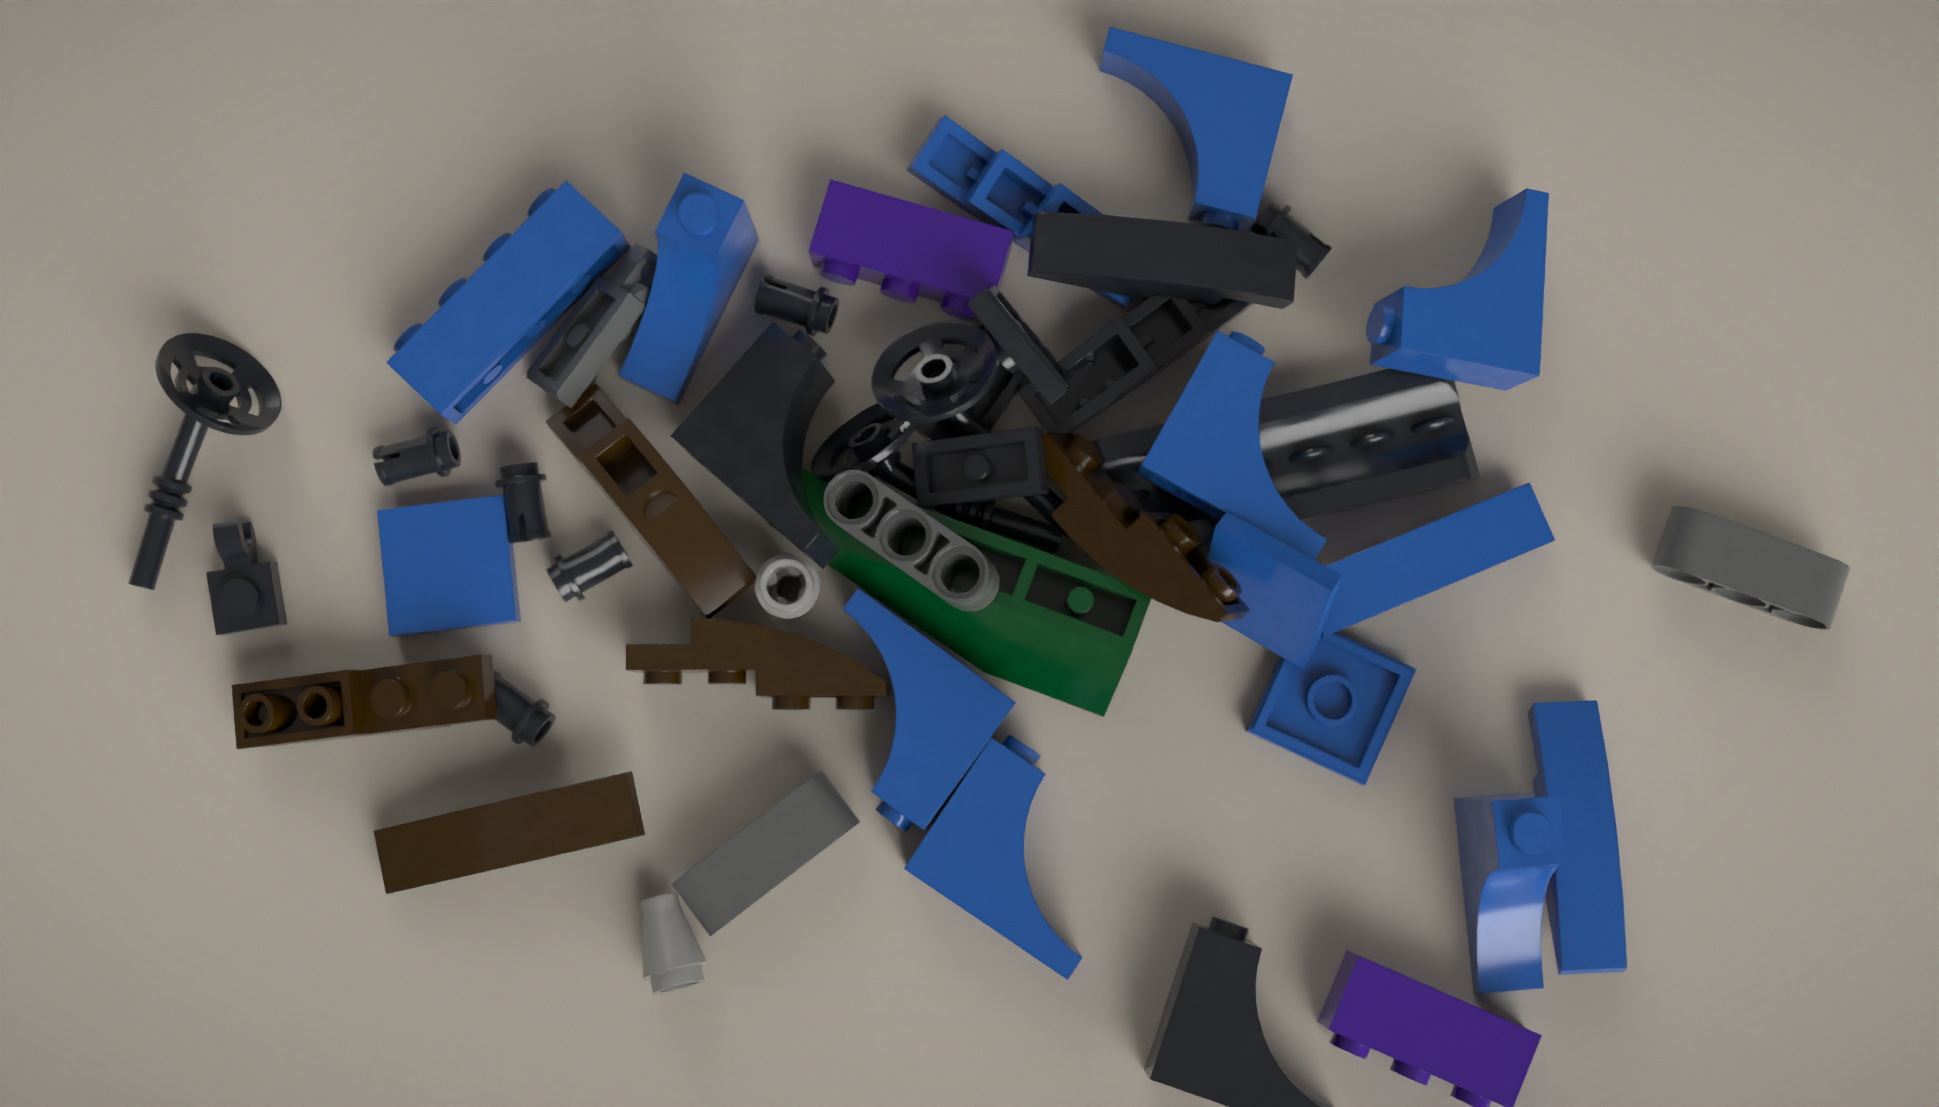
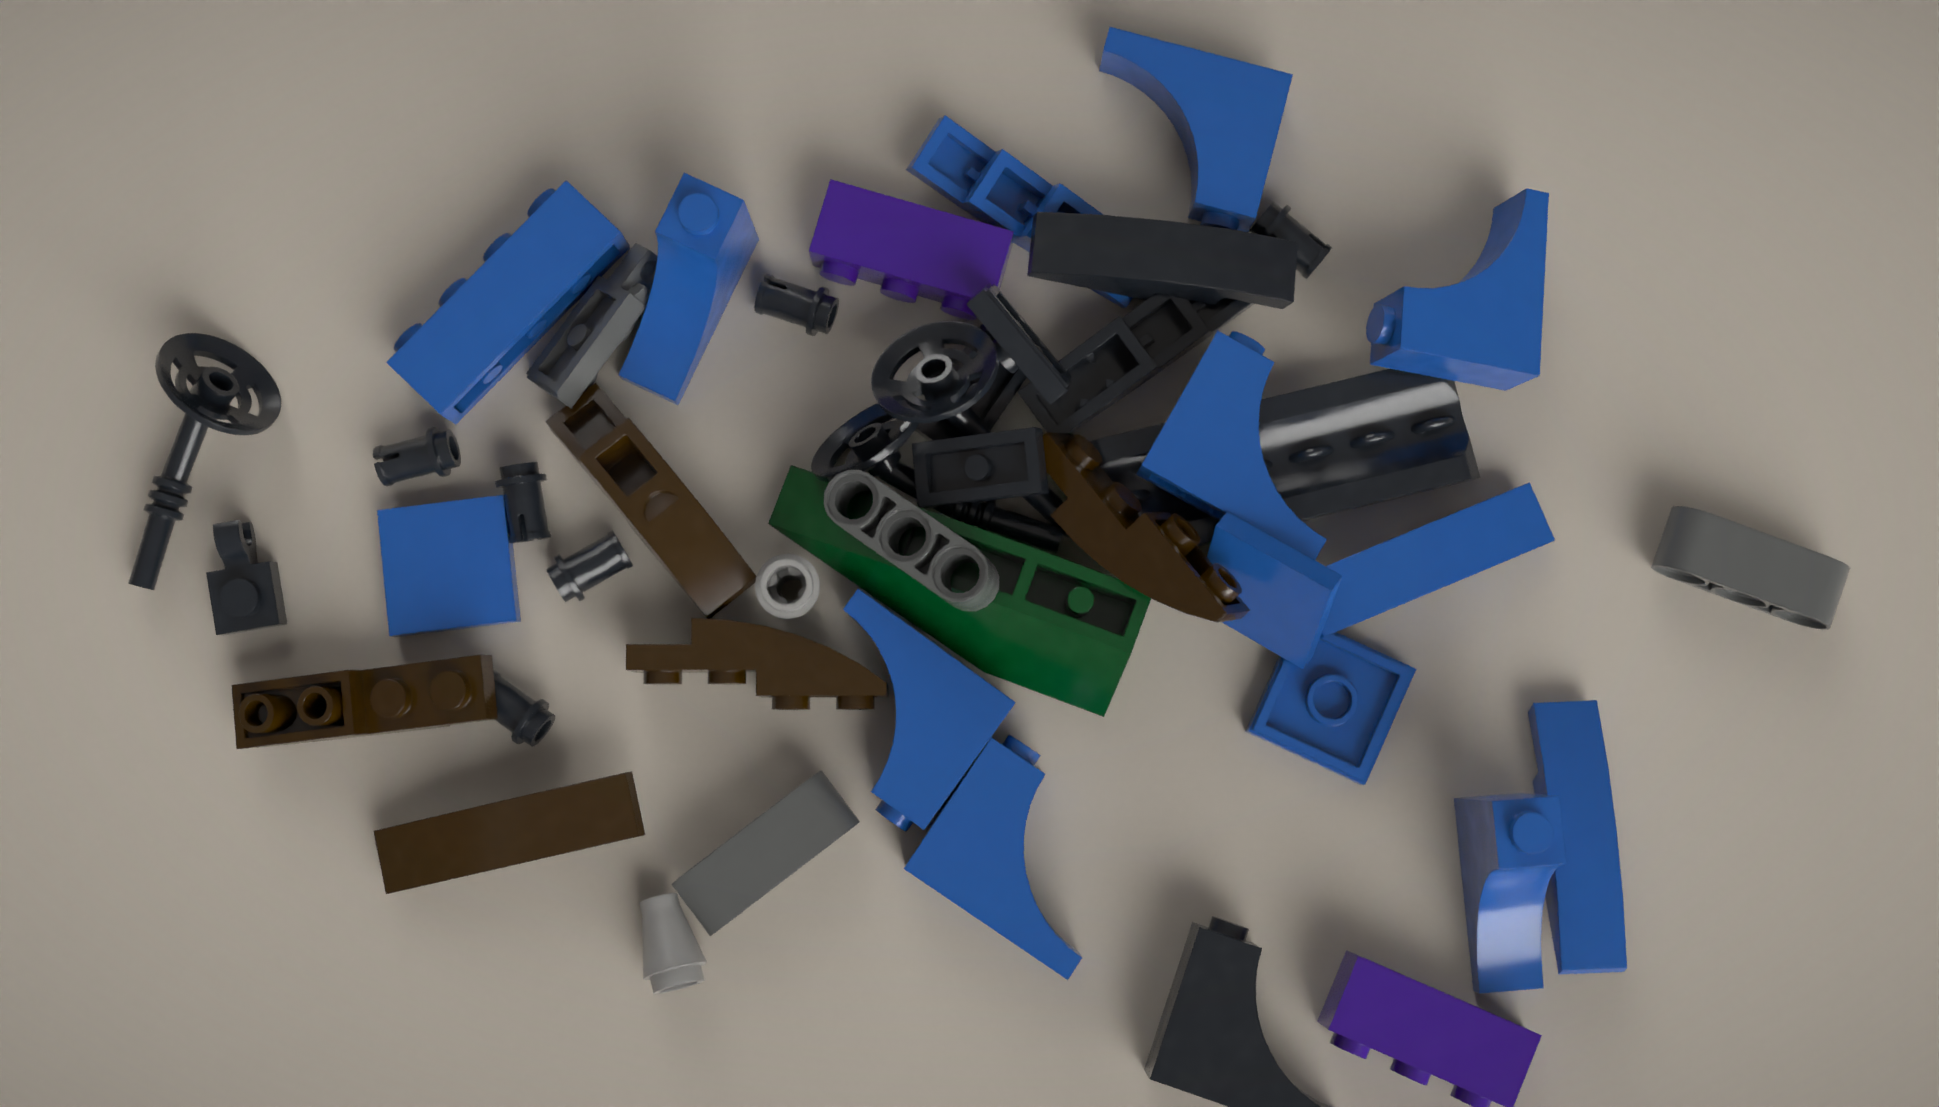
(756, 429): black arch -> none

